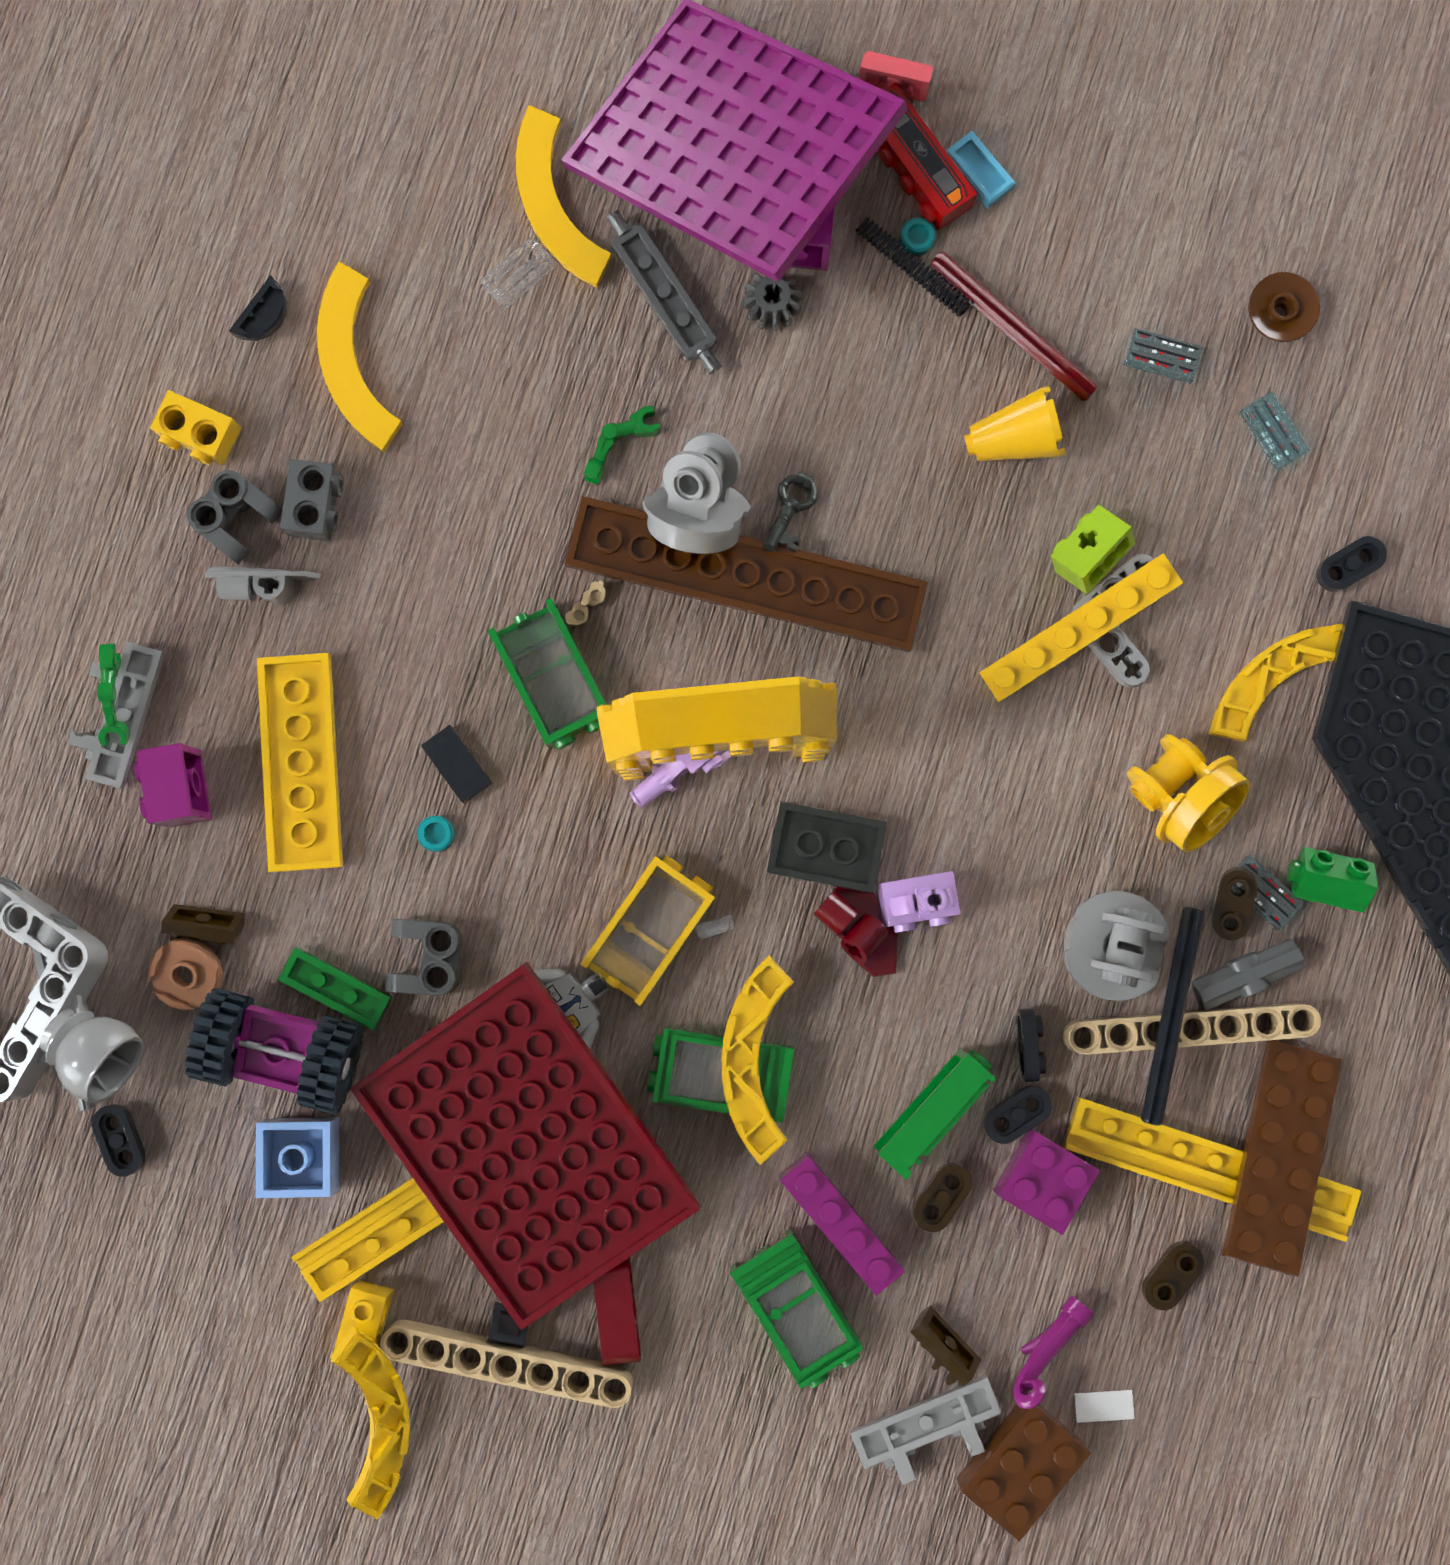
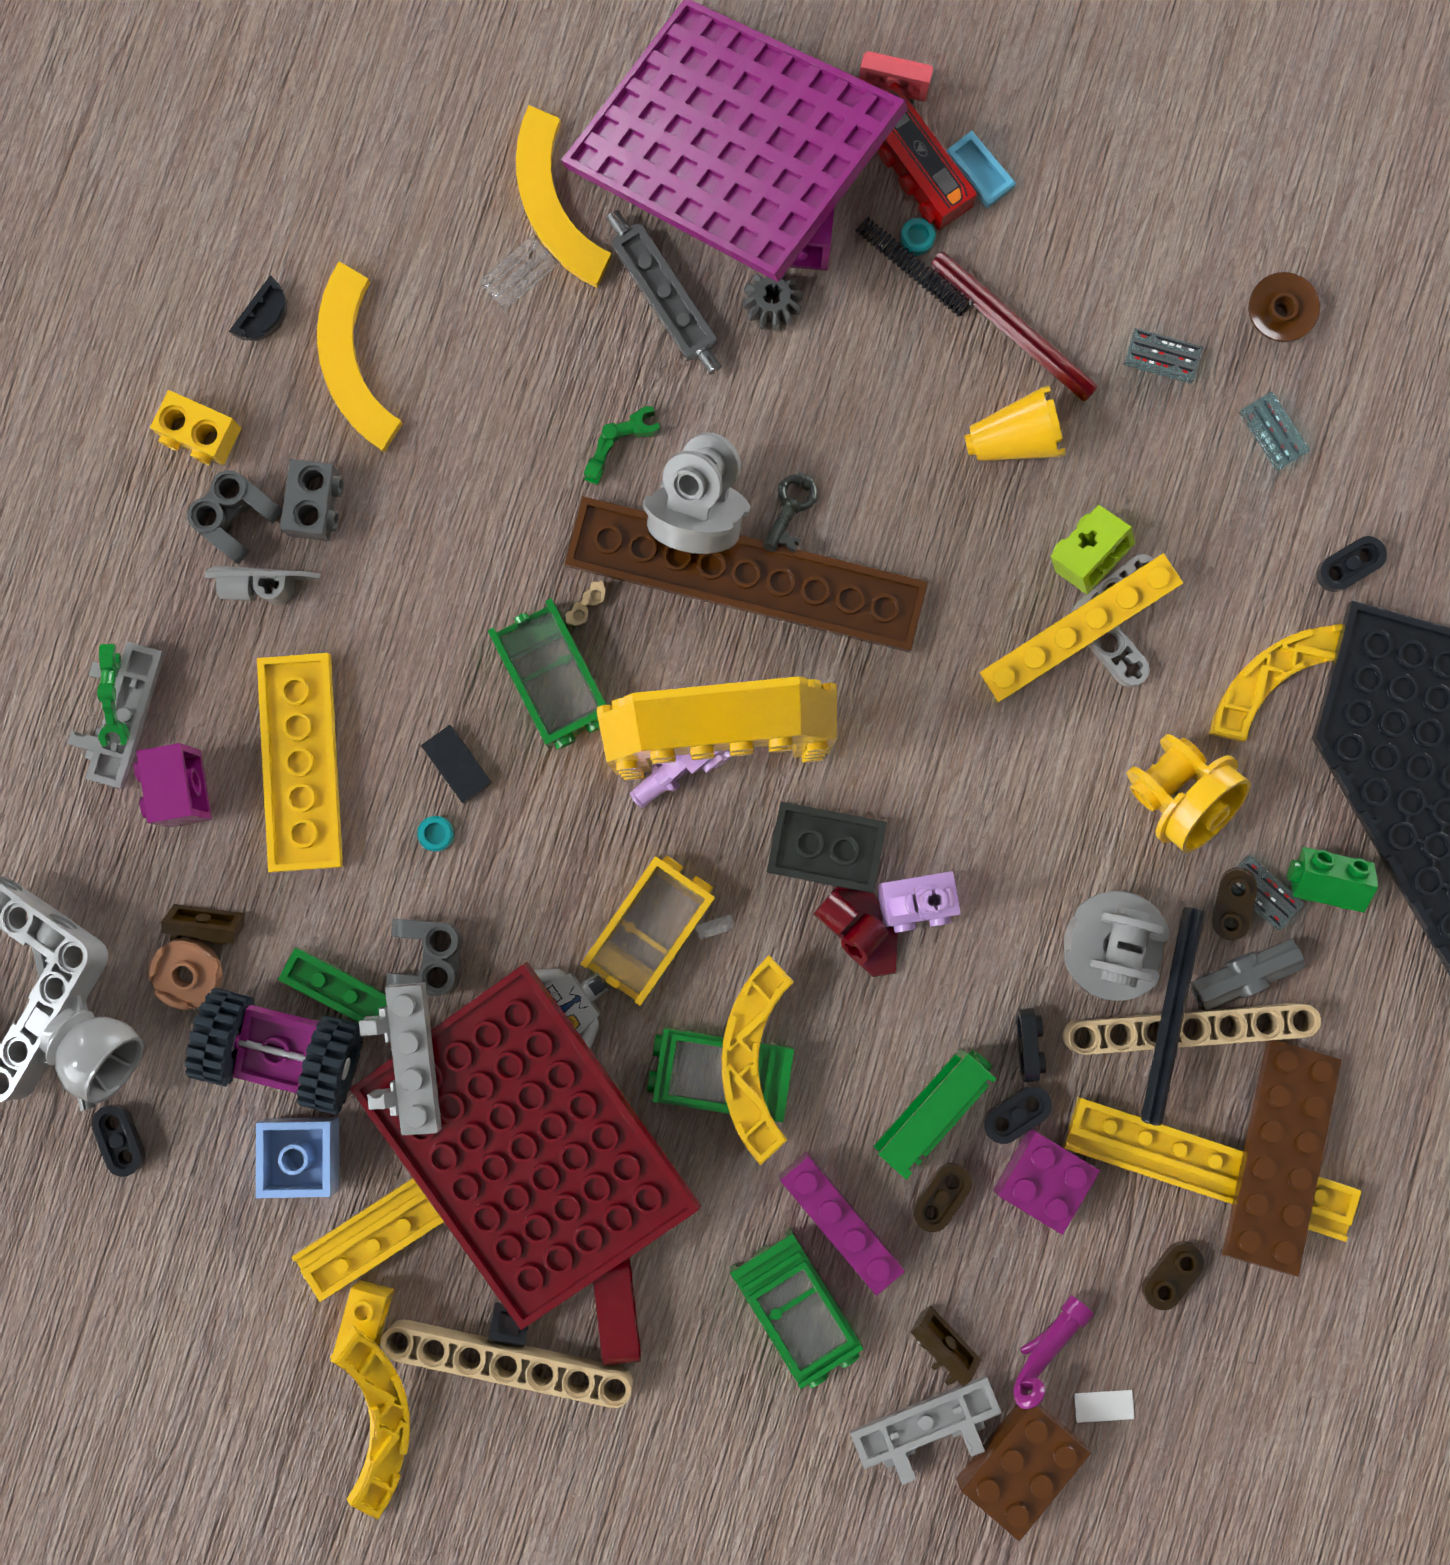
(408, 1028): none -> light grey hinge

